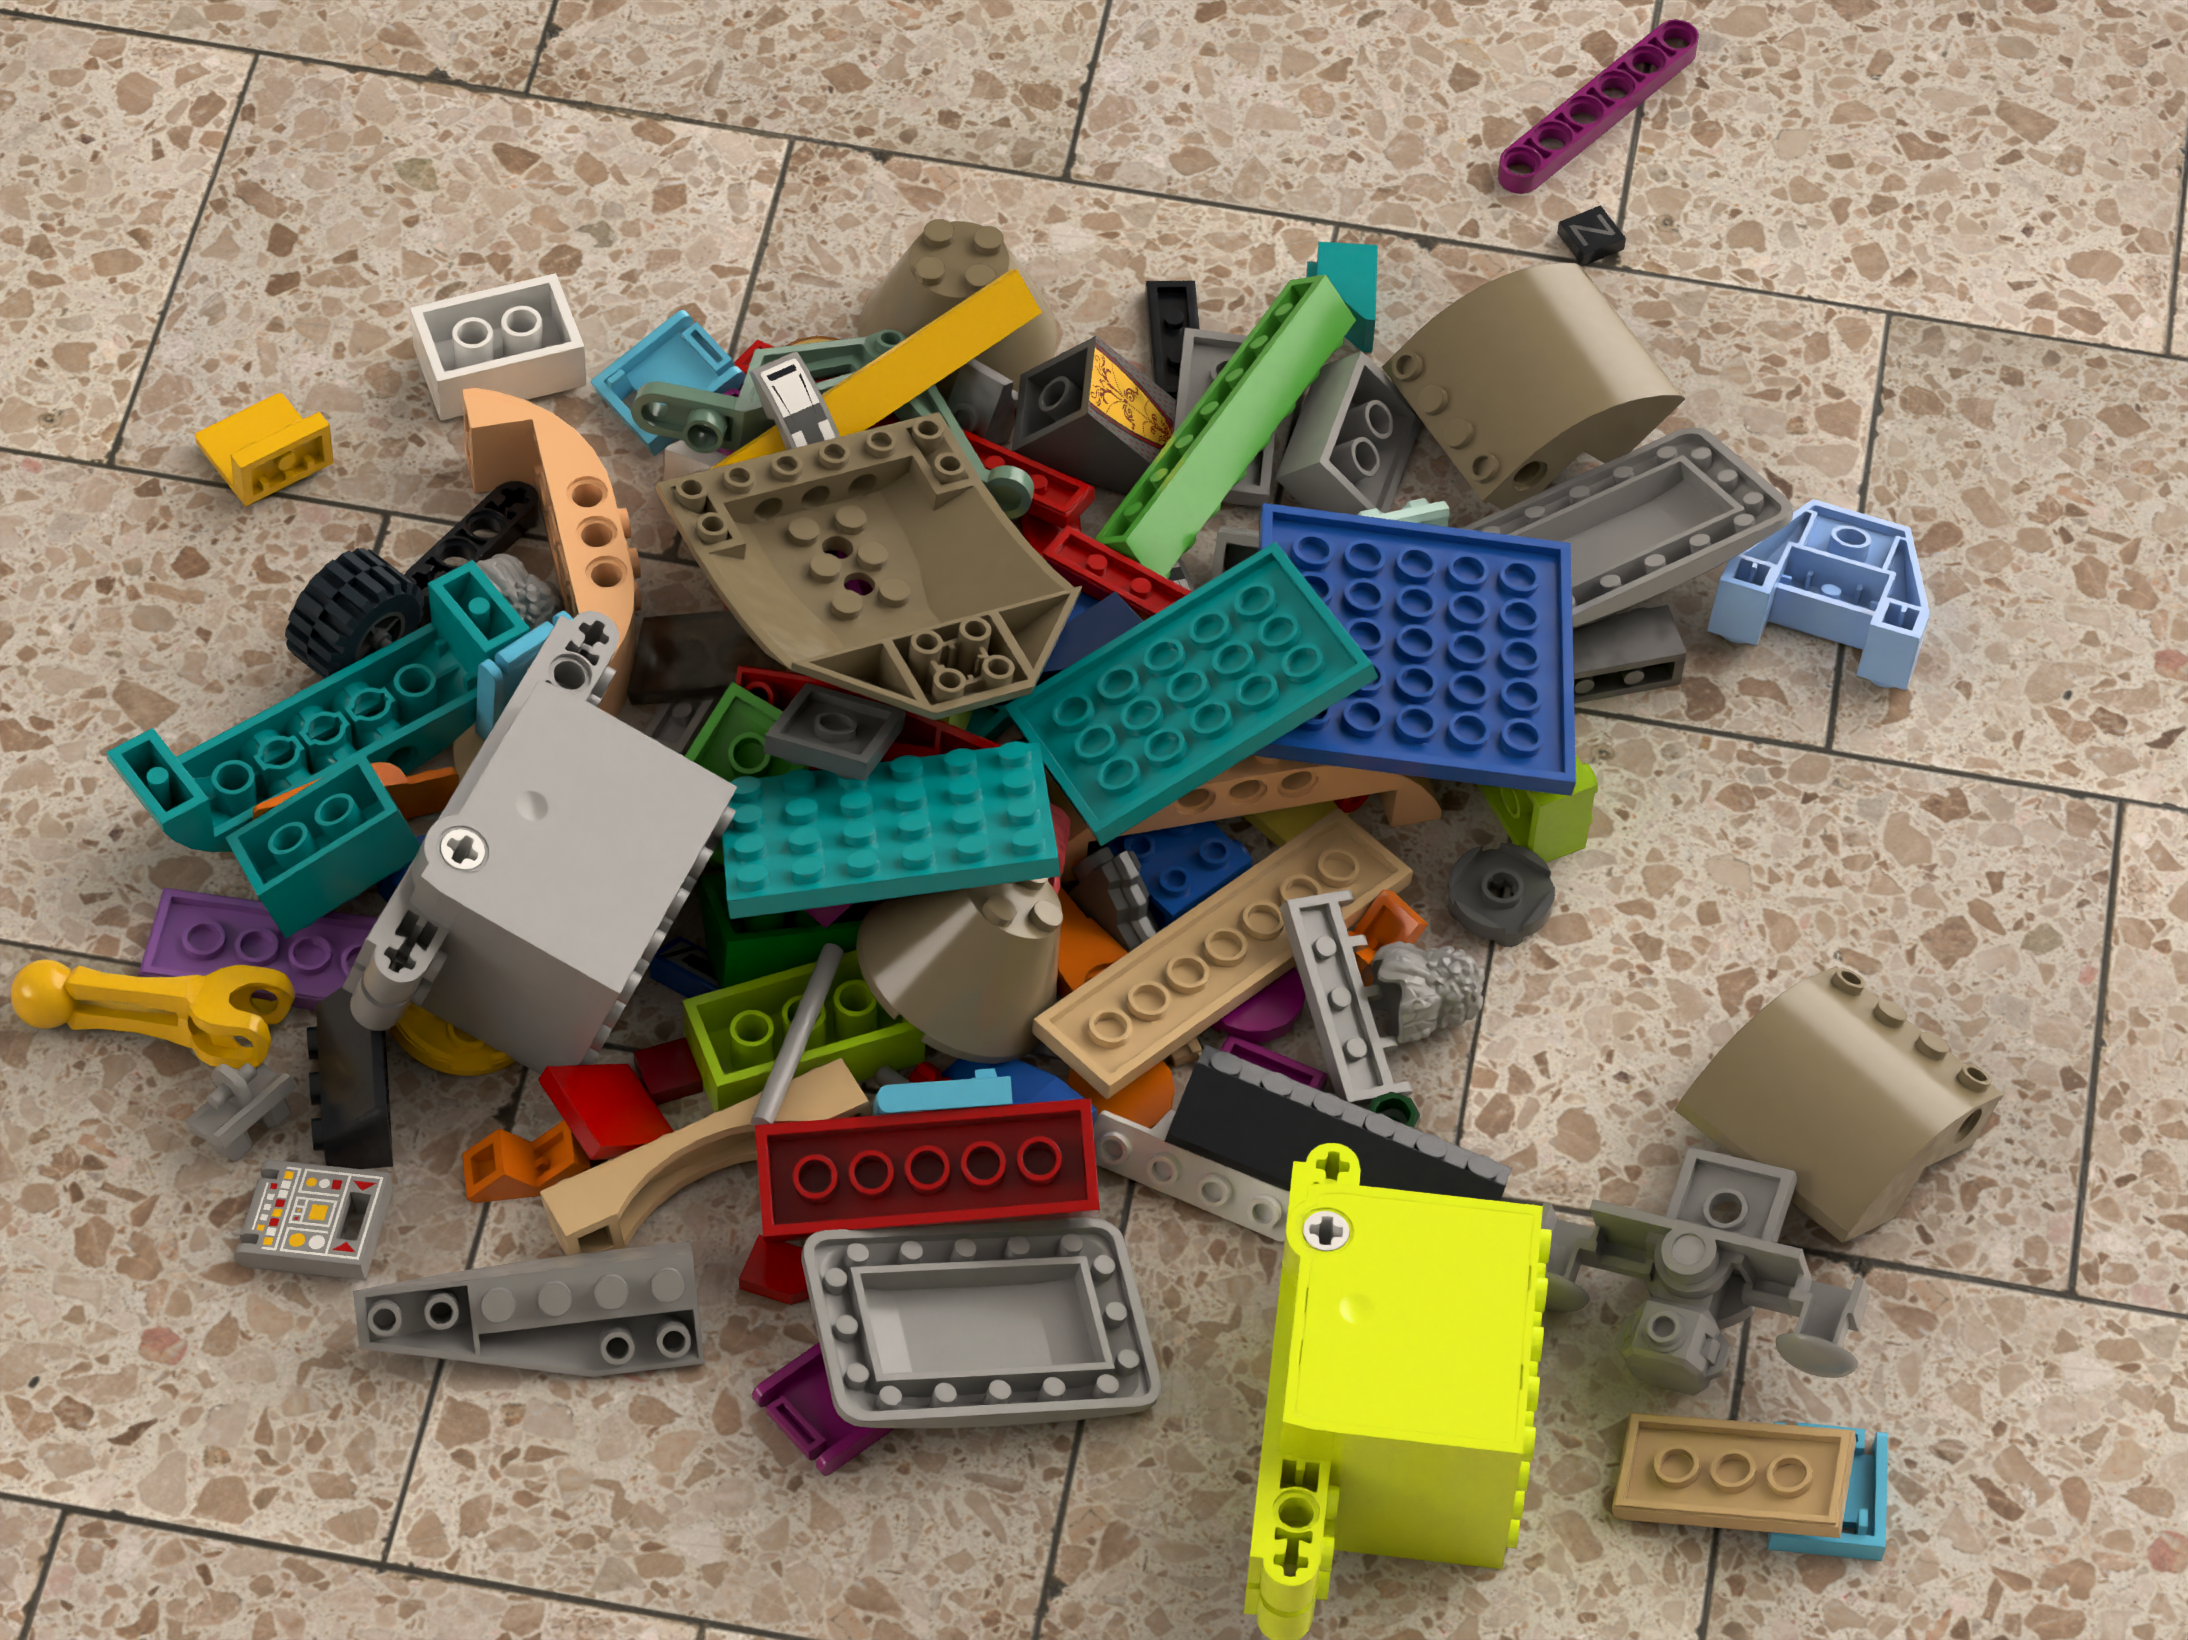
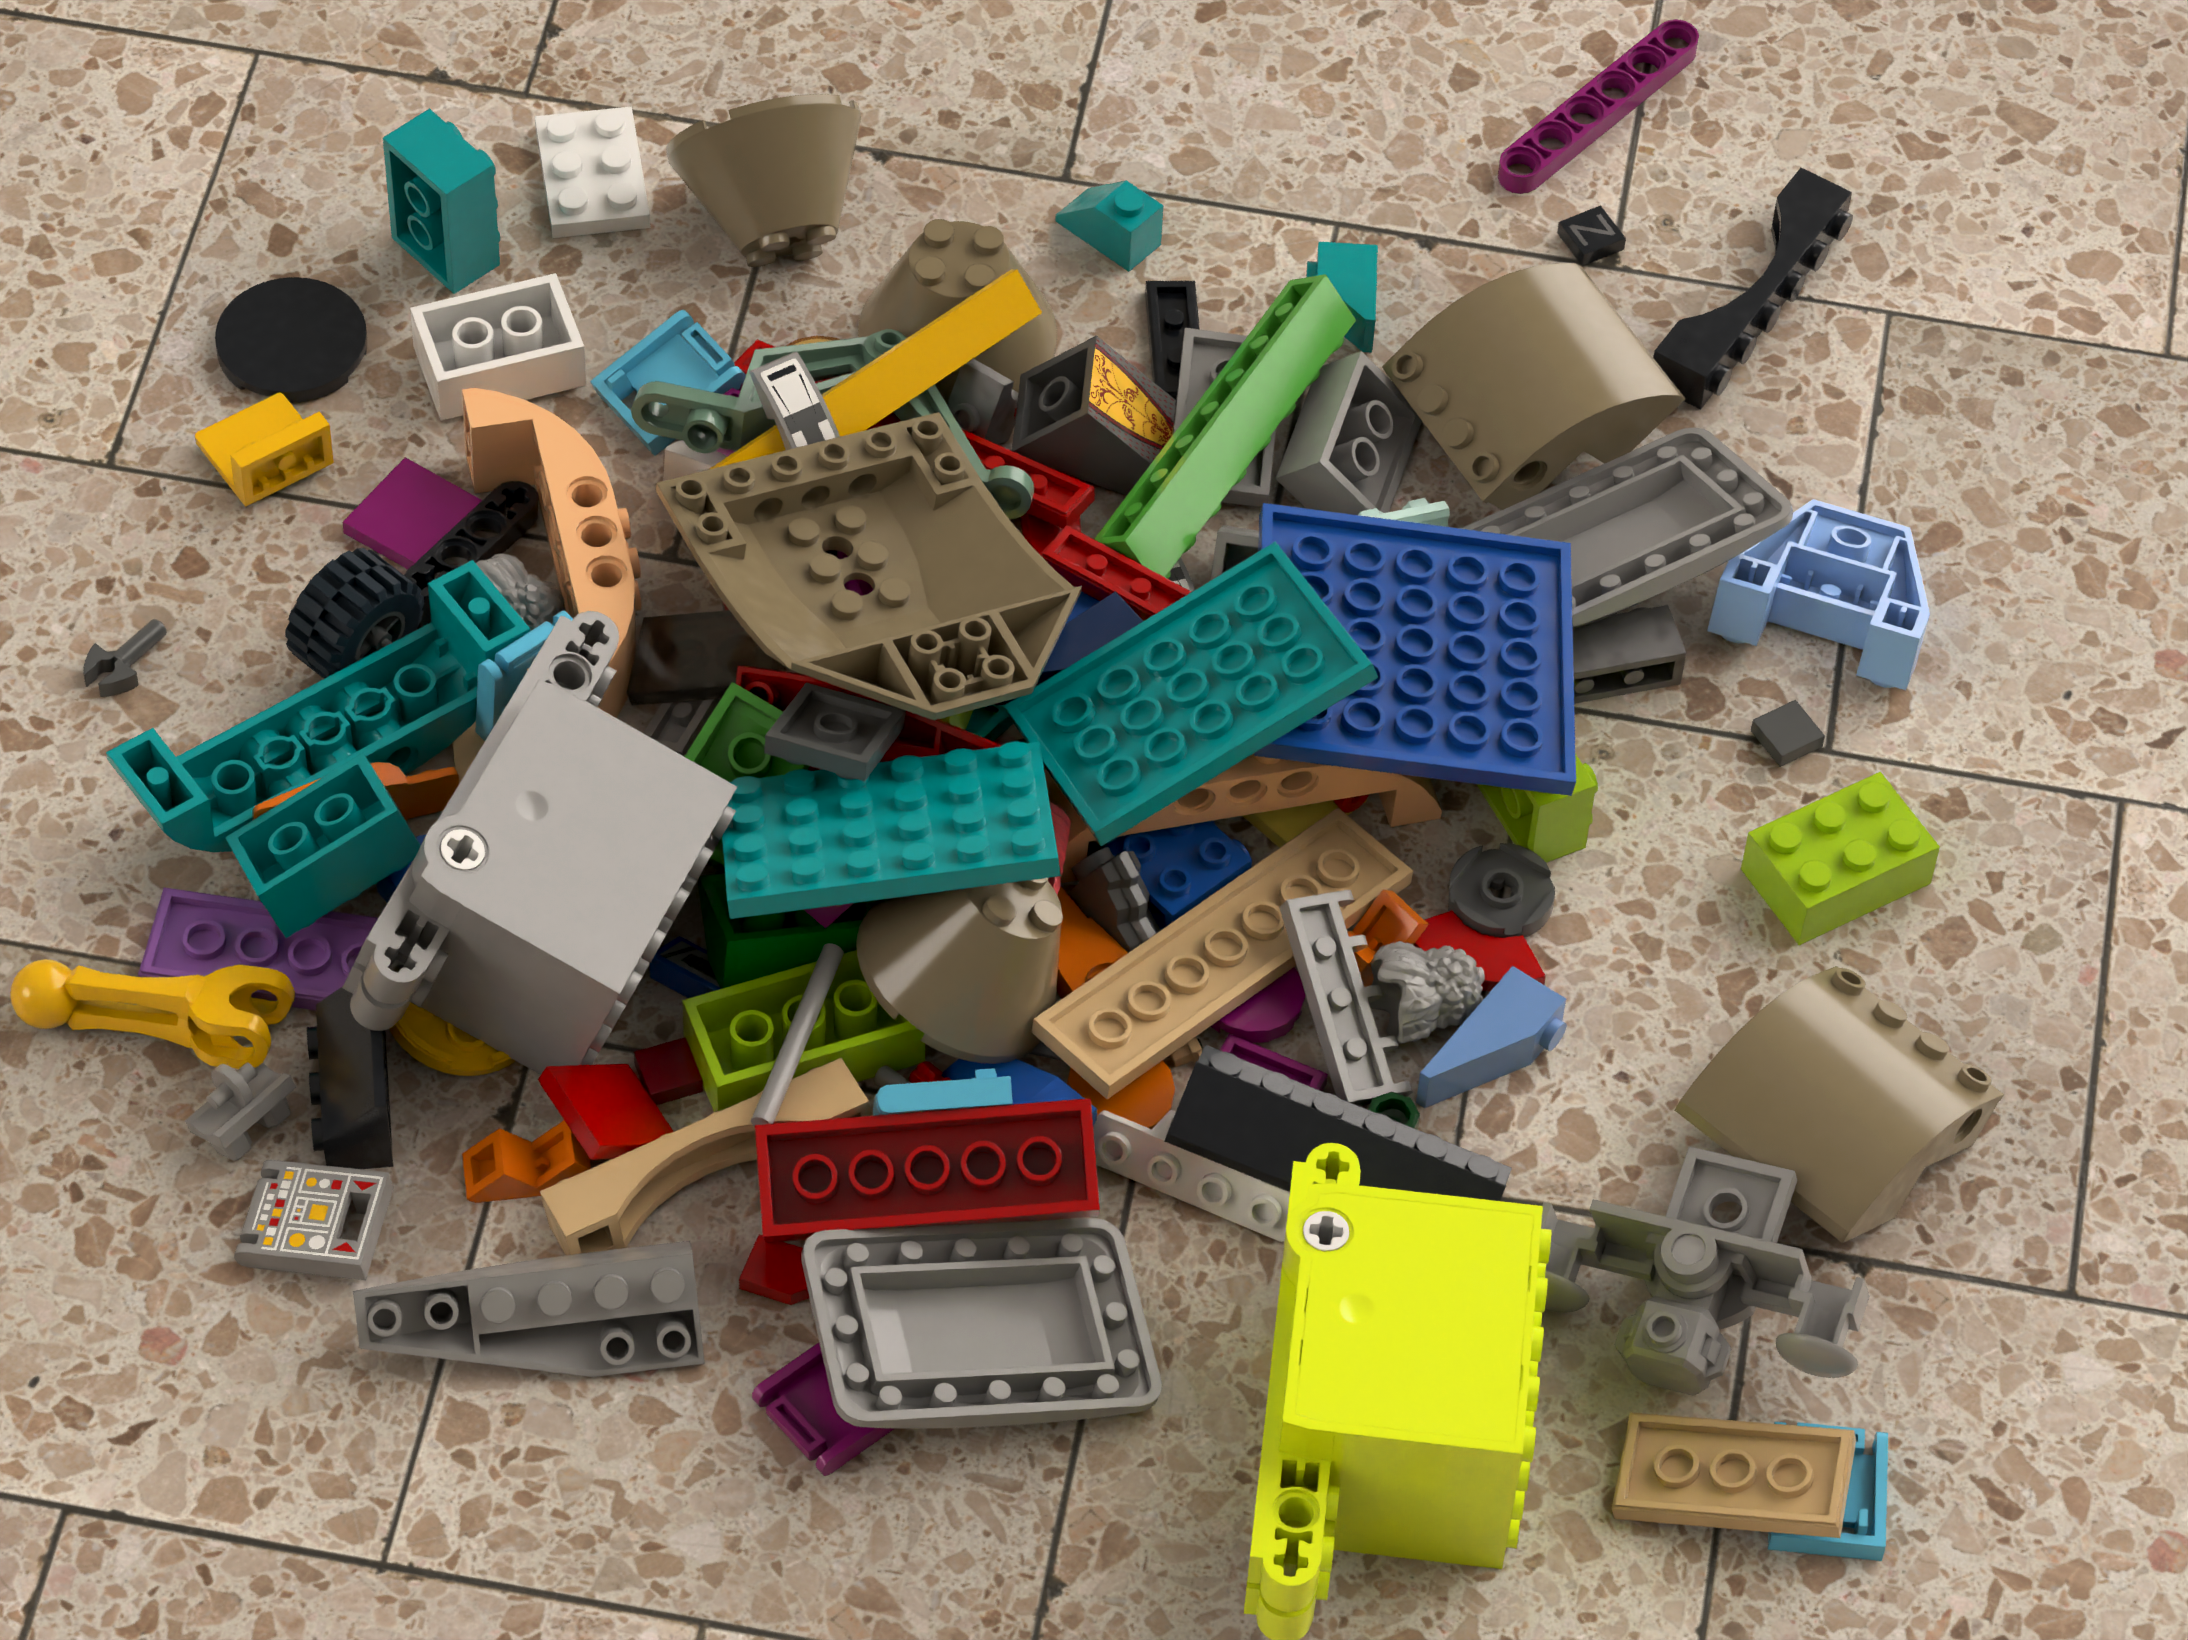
(120, 661): none -> dark grey bar
(291, 339): none -> black tile
(408, 513): none -> magenta tile
(442, 200): none -> teal brick
(592, 172): none -> white plate
(773, 173): none -> dark tan cone
(1116, 222): none -> teal slope
(1491, 953): none -> red tile
(1496, 1039): none -> medium blue slope
(1706, 347): none -> black arch
(1787, 733): none -> dark grey tile
(1839, 858): none -> lime brick

